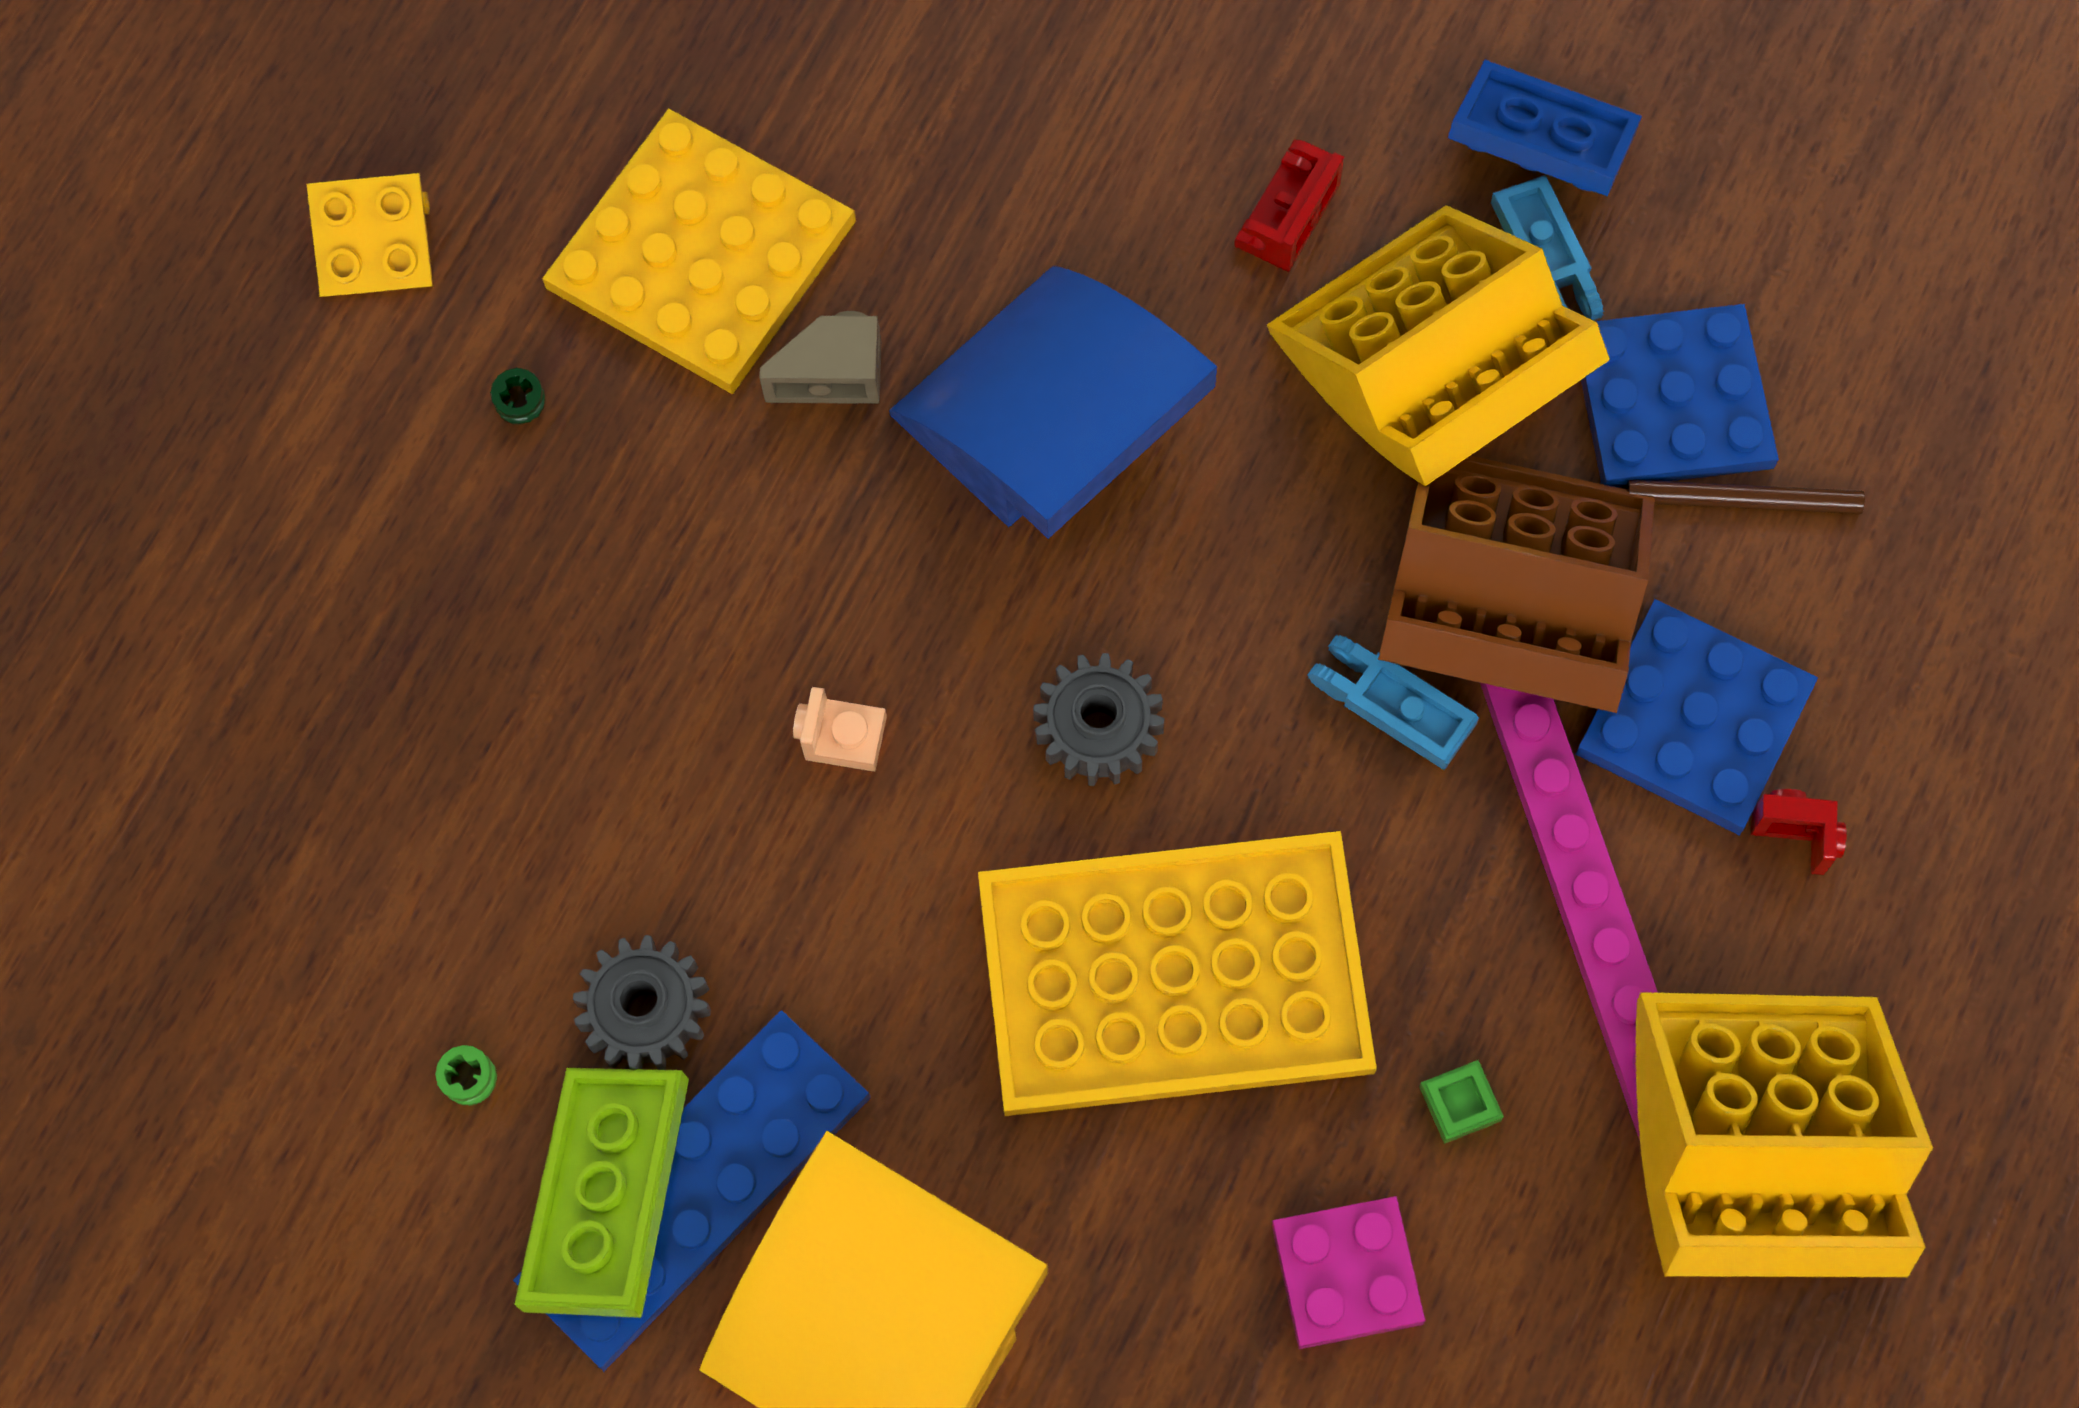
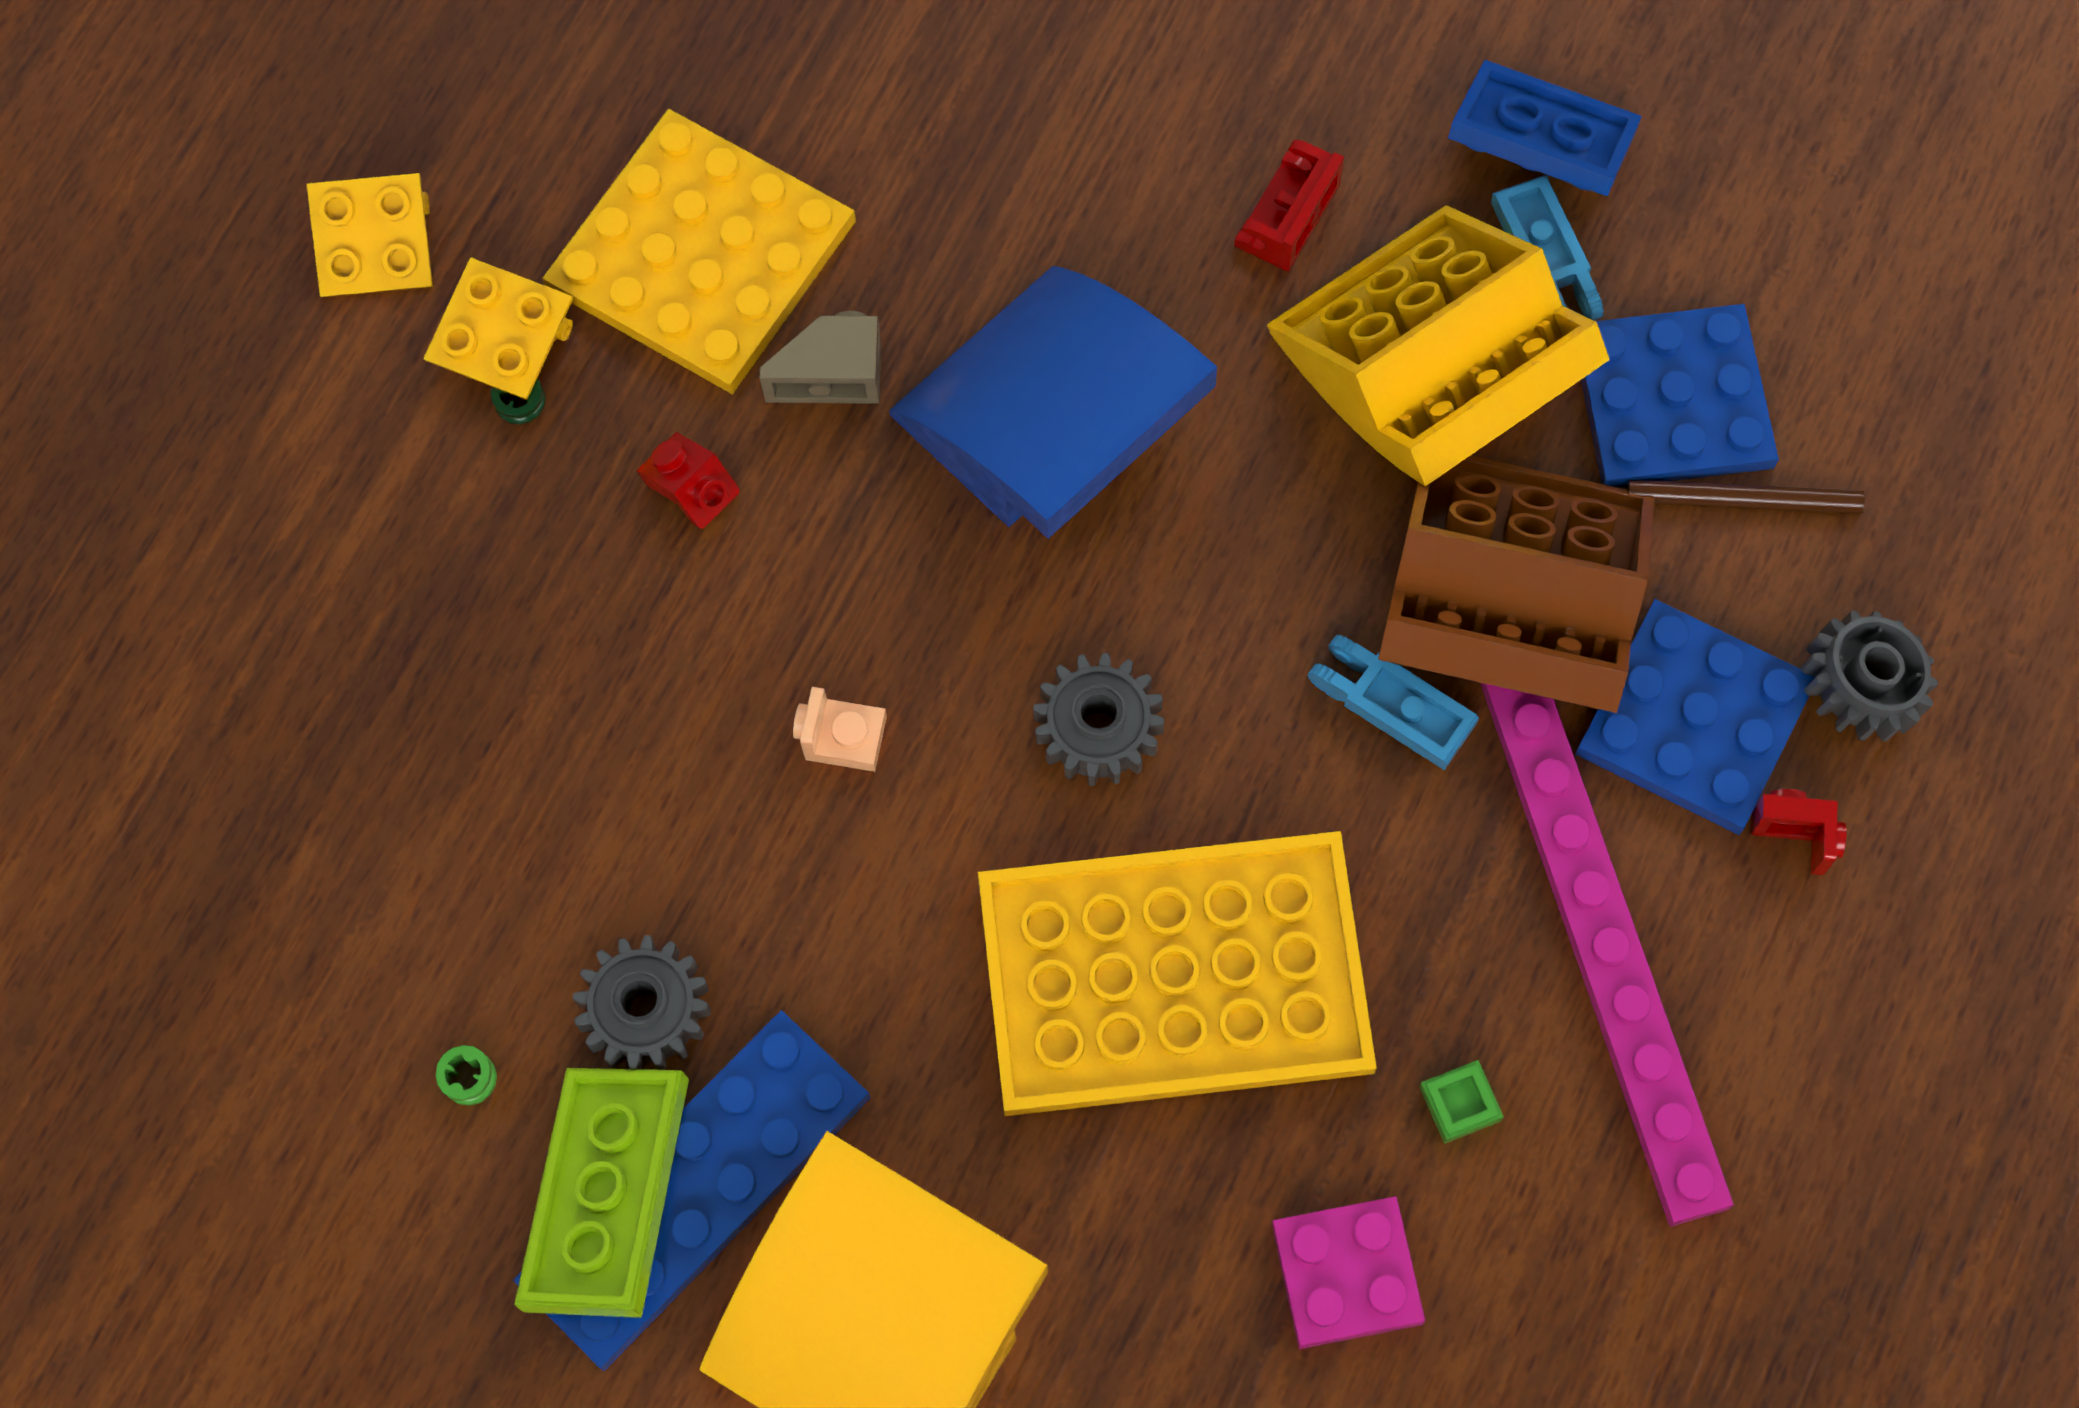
(499, 328): none -> yellow hinge
(689, 478): none -> red bracket
(1776, 1136): yellow slope -> none
(1870, 675): none -> dark grey gear

